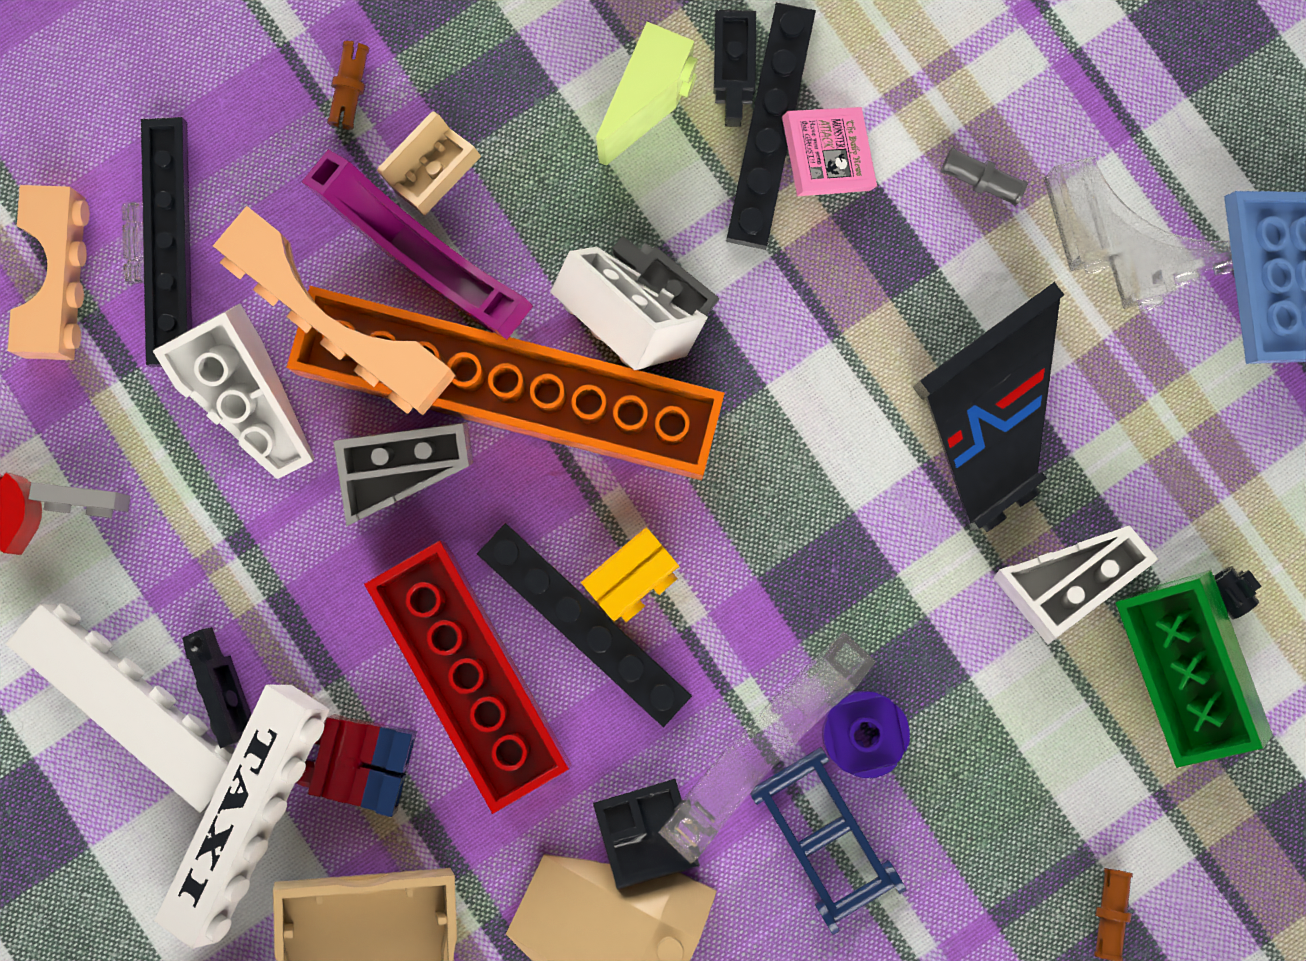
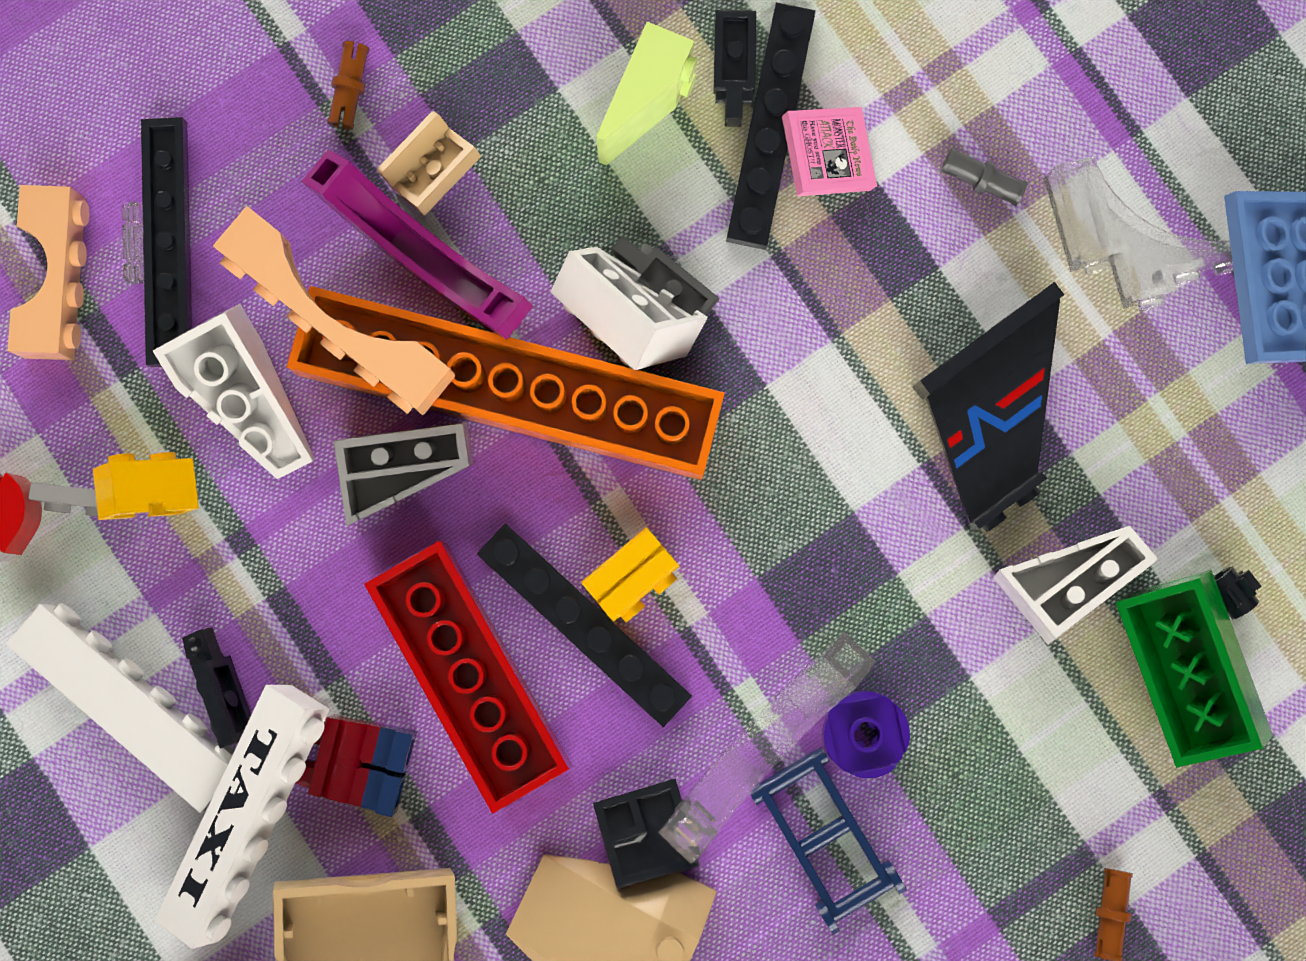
(141, 486): none -> yellow brick

